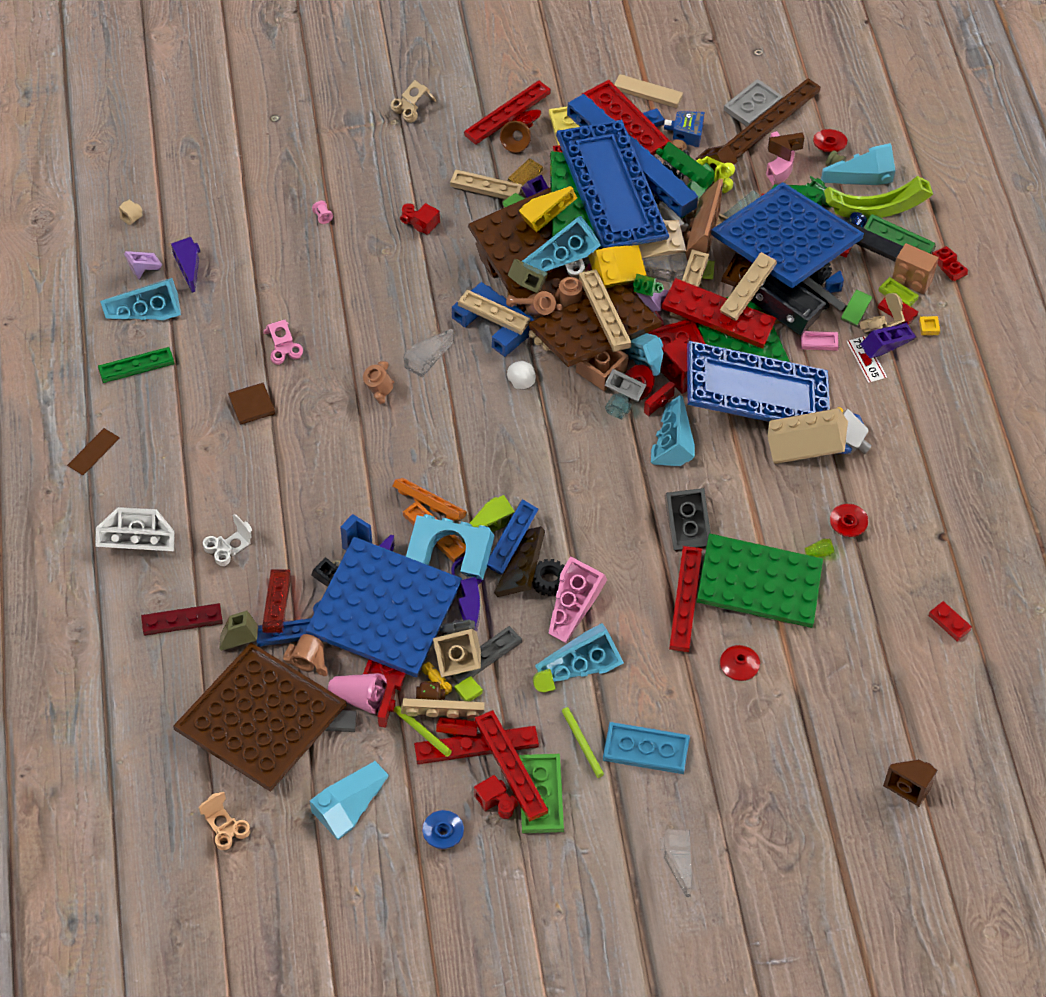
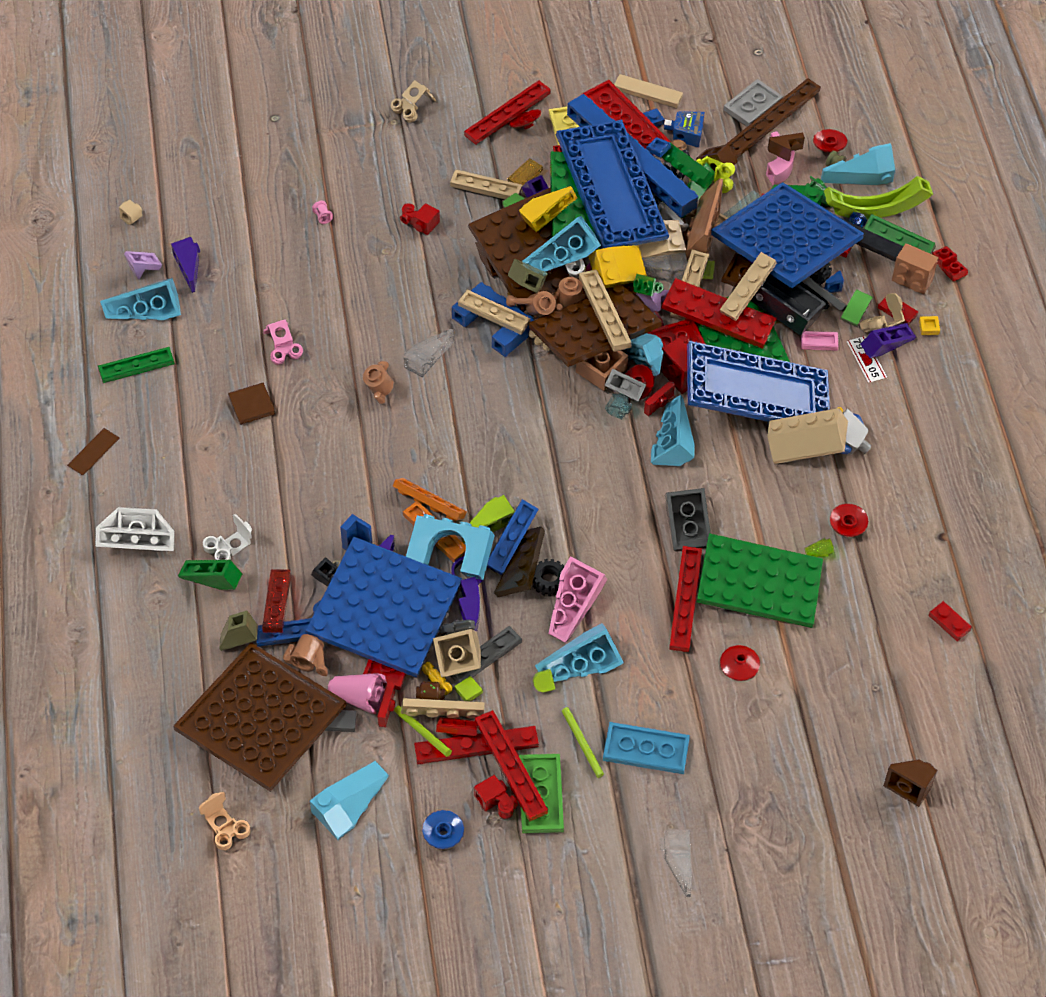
(181, 619): dark red plate -> none
(212, 573): none -> green slope
(507, 136): dark orange piece -> none
(521, 375): white hair -> none
(658, 147): none -> blue tile
(892, 286): lime tile -> none

